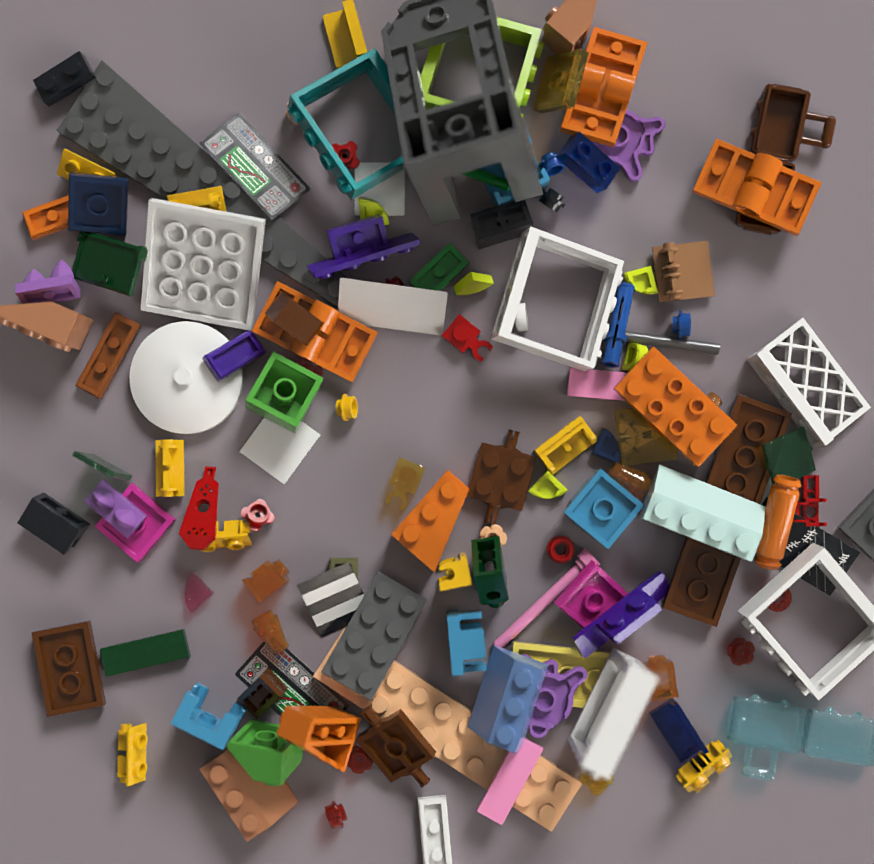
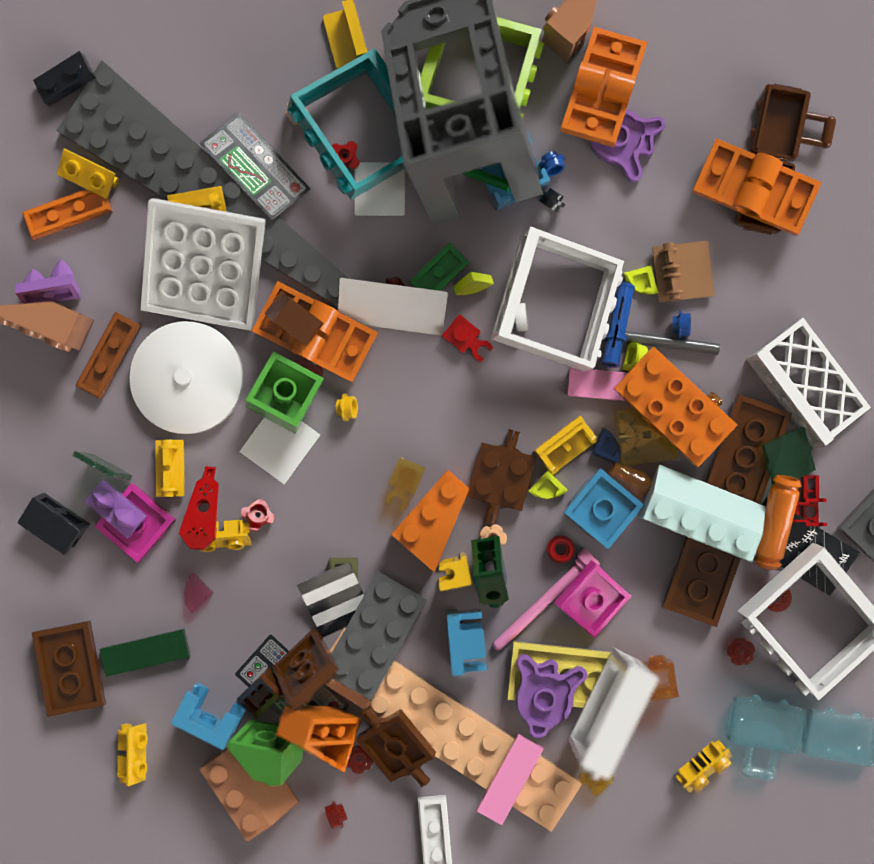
(98, 204): dark blue tile -> none
(108, 259): dark green door -> none
(233, 355): dark purple tile -> none
(267, 579): clear orange window -> none
(270, 631): clear orange cone -> none
(305, 669): none -> reddish brown plate
(360, 243): dark purple bracket -> none
(370, 207): neon yellow tile -> none
(500, 223): black hinge -> none
(507, 698): medium blue slope -> none
(561, 81): clear yellow tile -> none
(588, 162): clear blue piece -> none
(624, 616): dark purple bracket -> none
(677, 730): clear blue panel -> none

